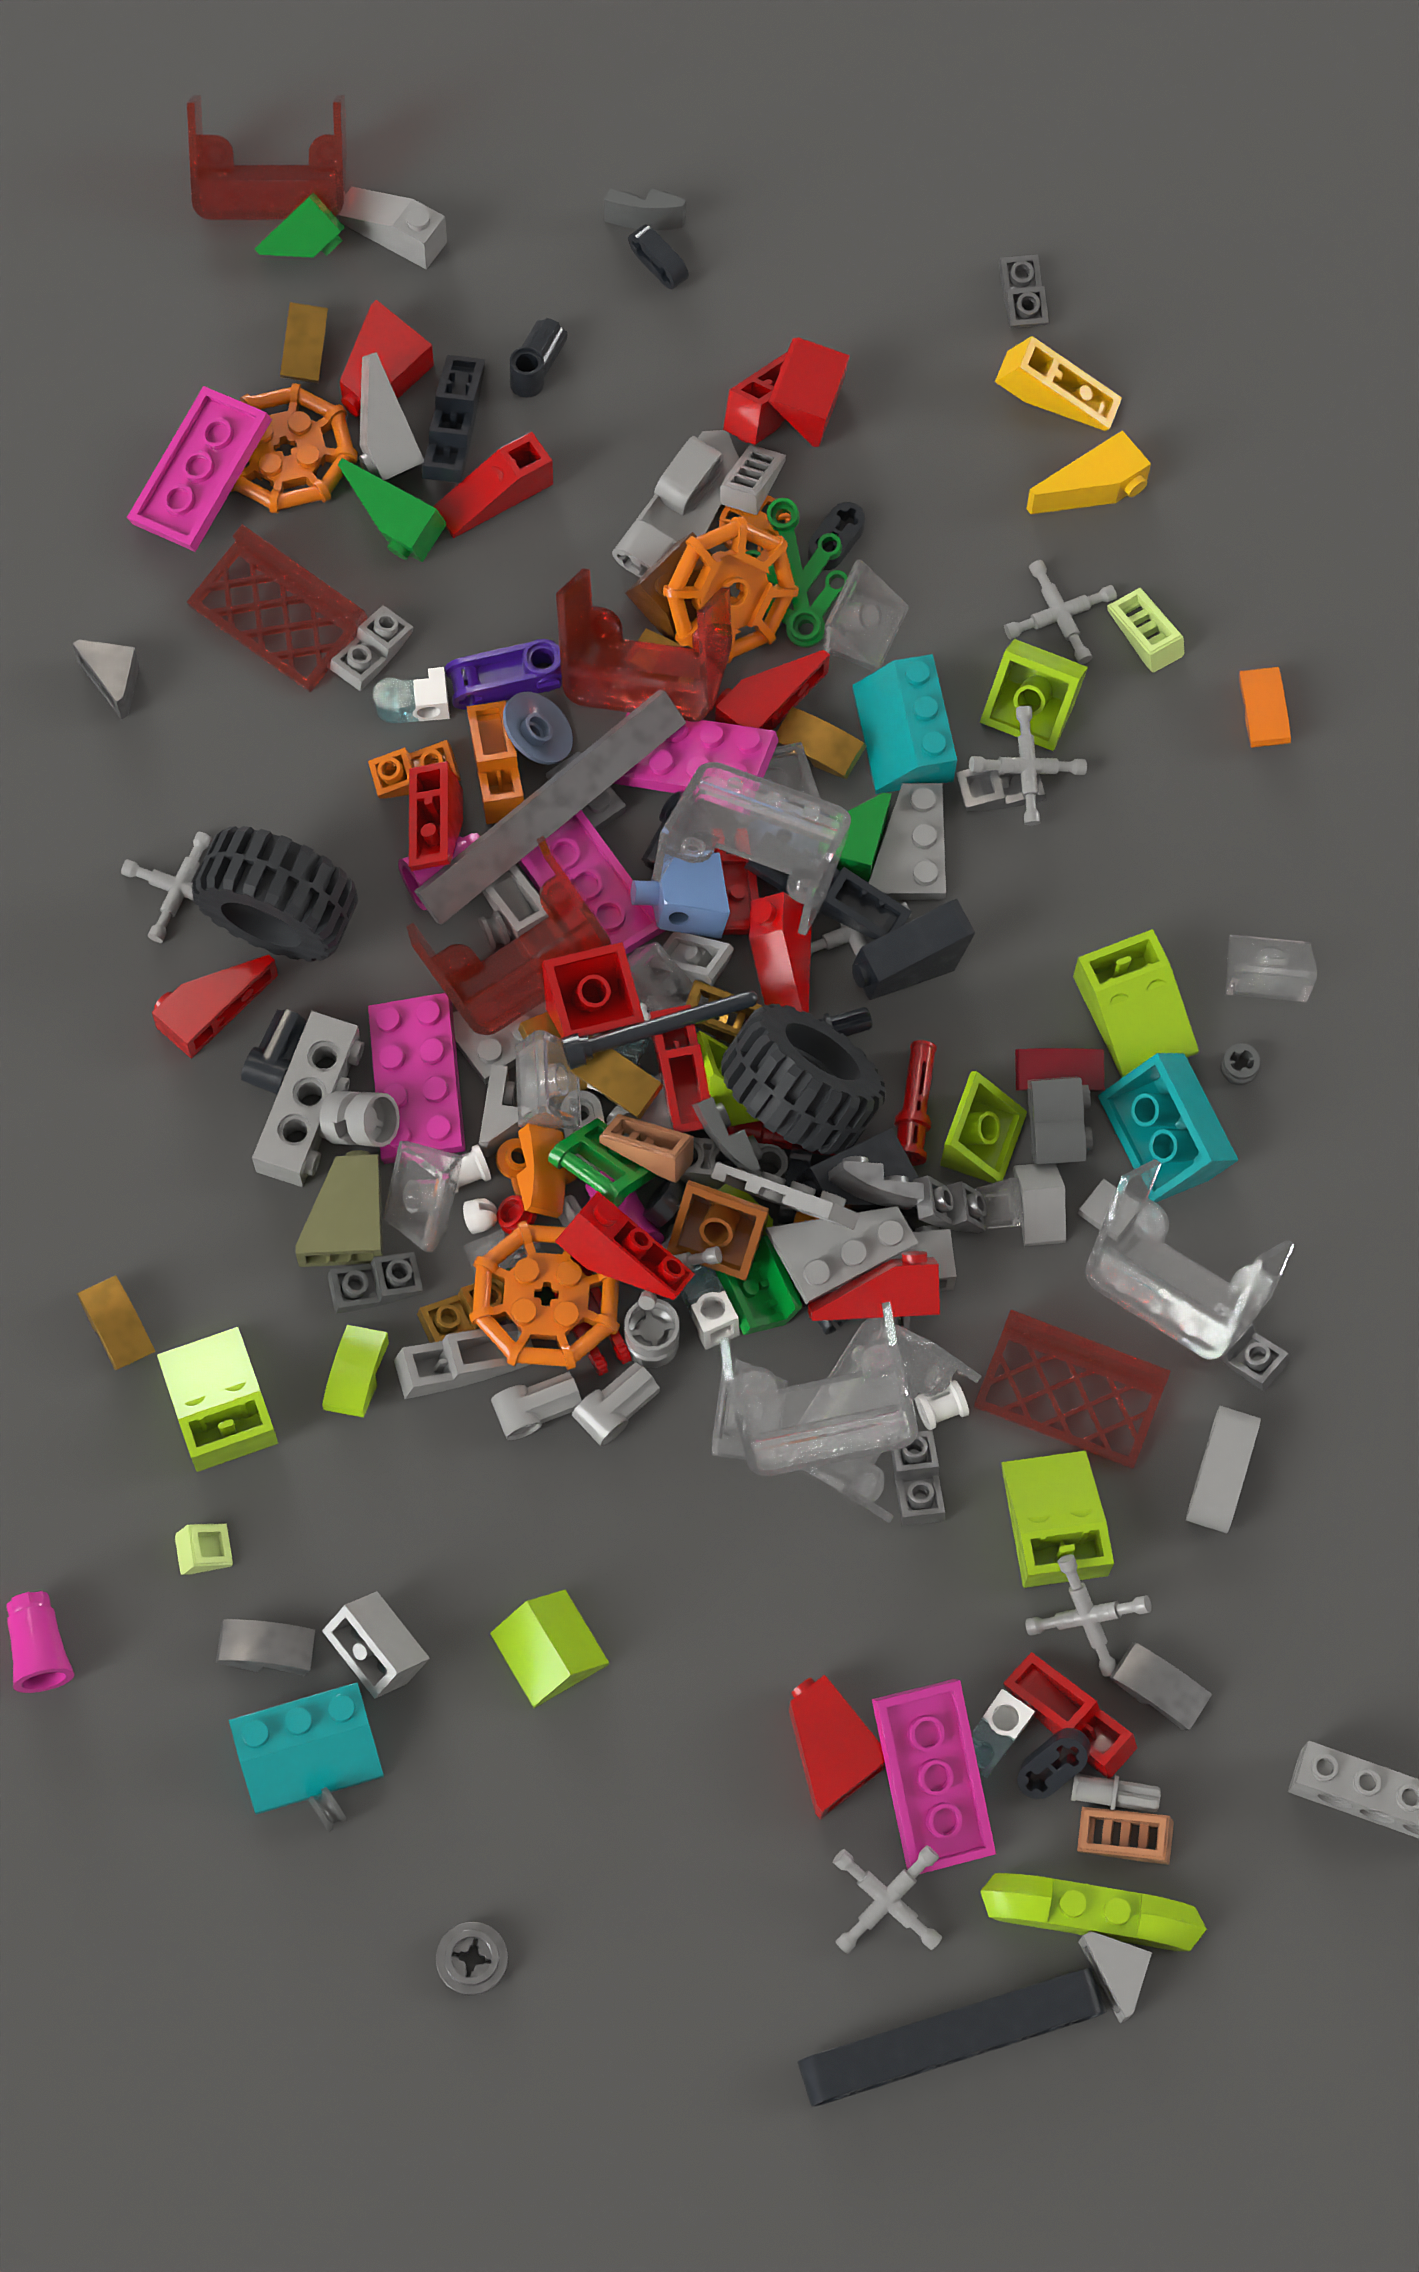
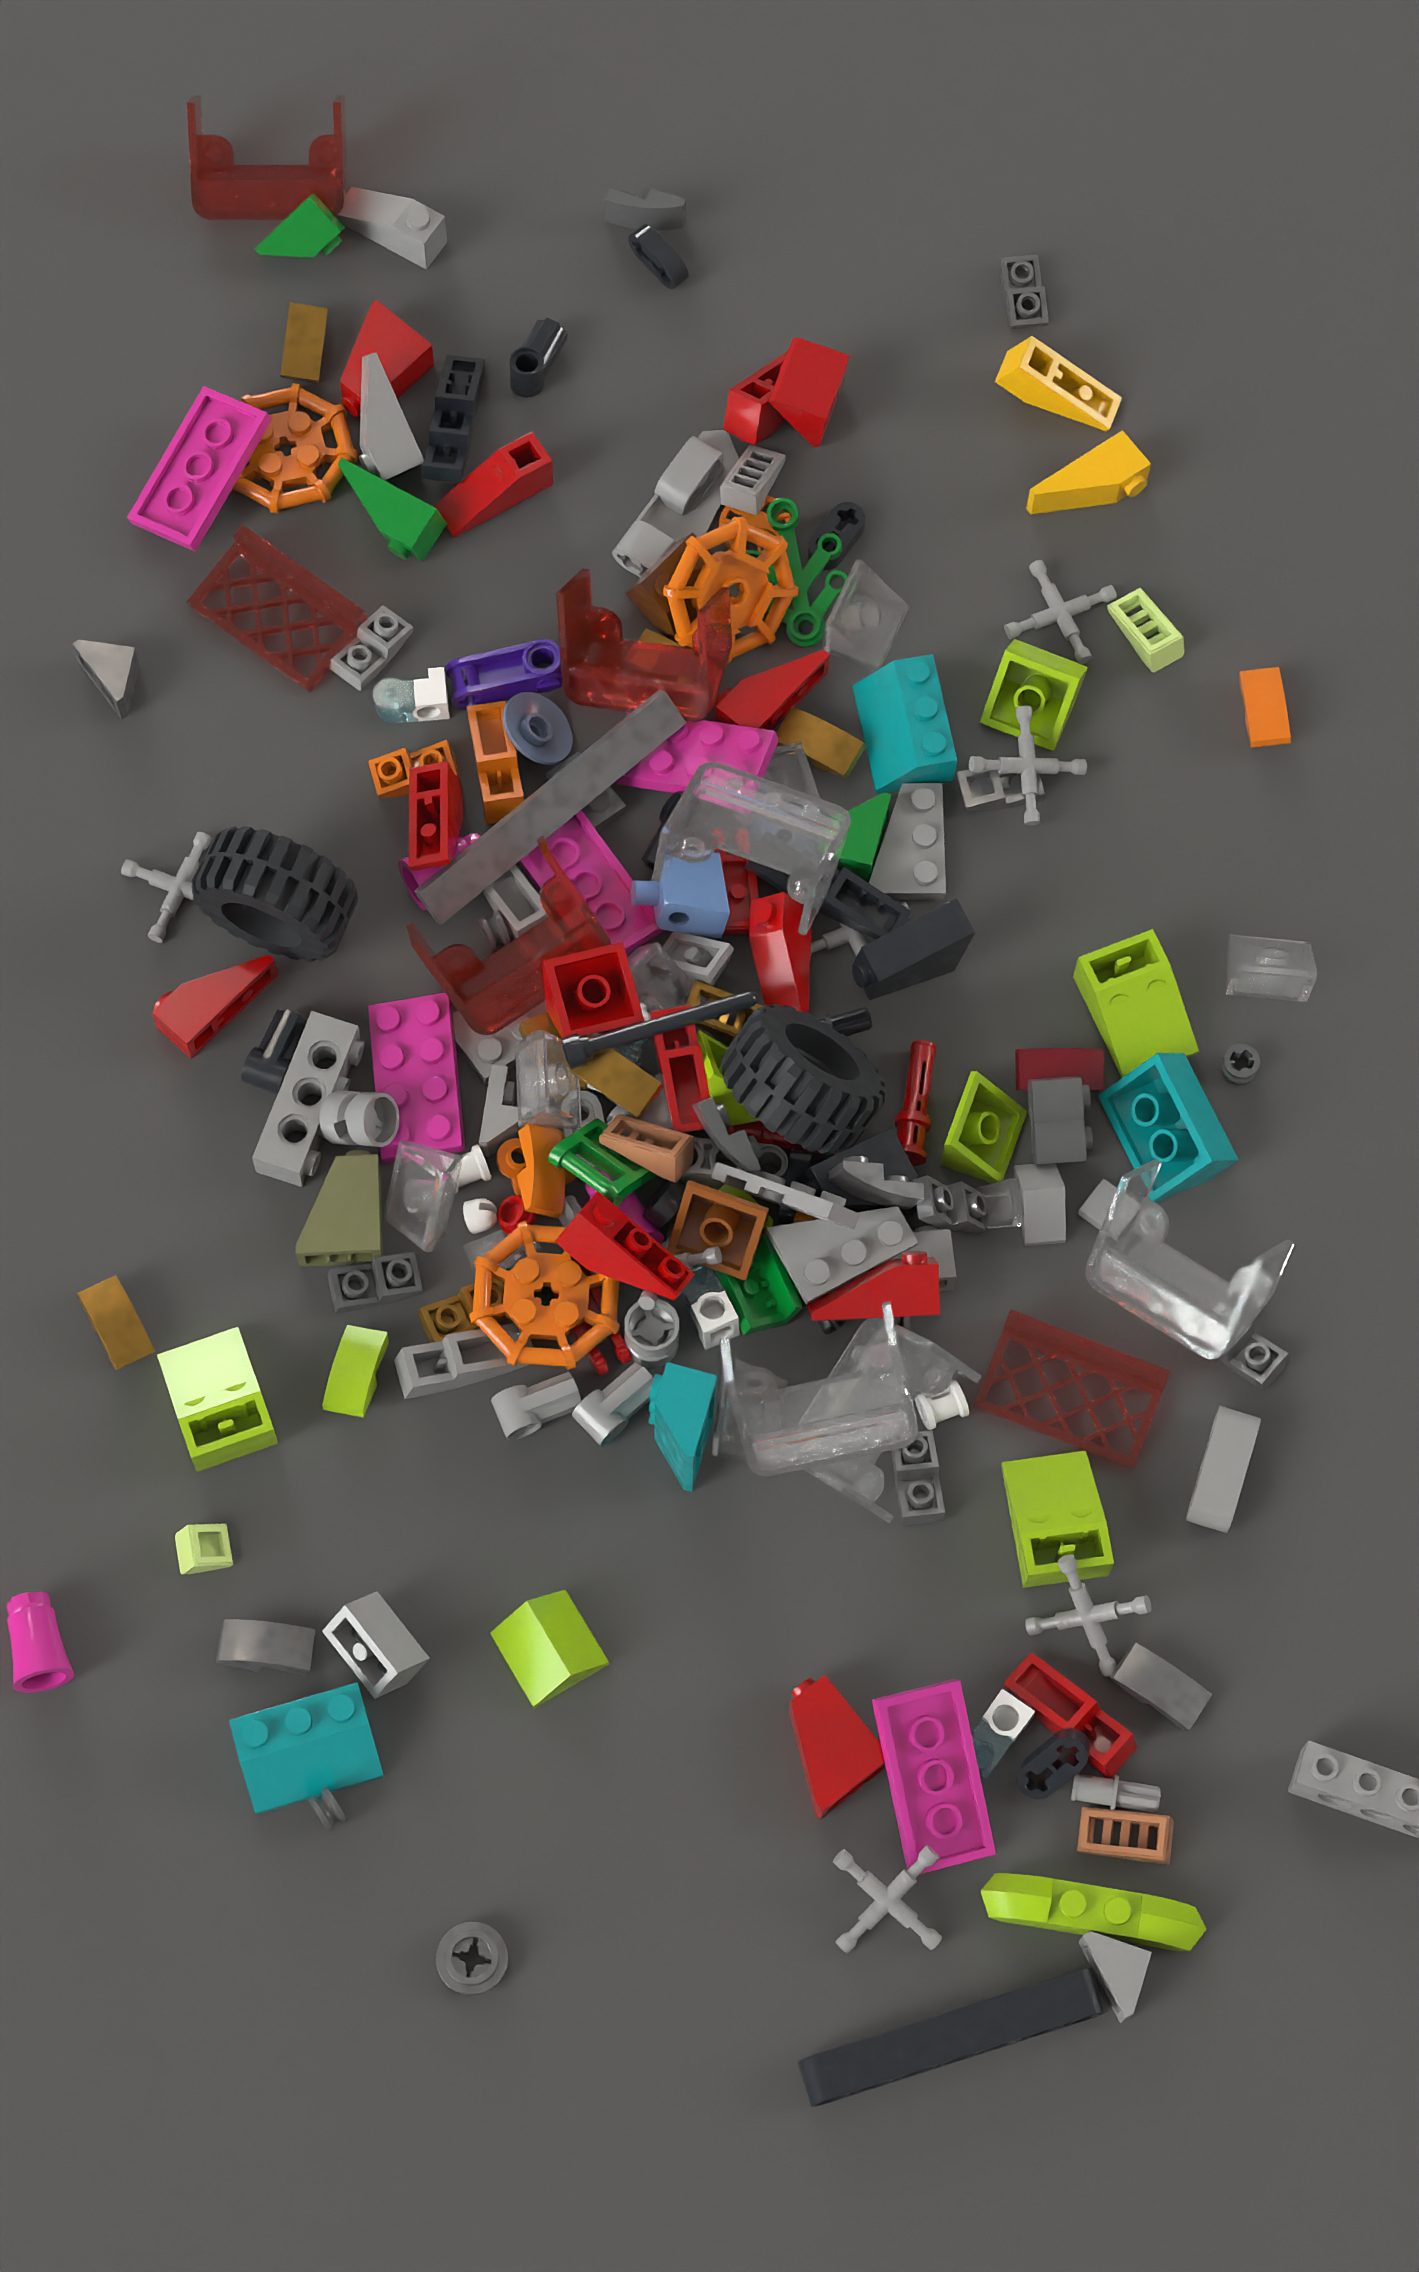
(682, 1415): none -> teal slope

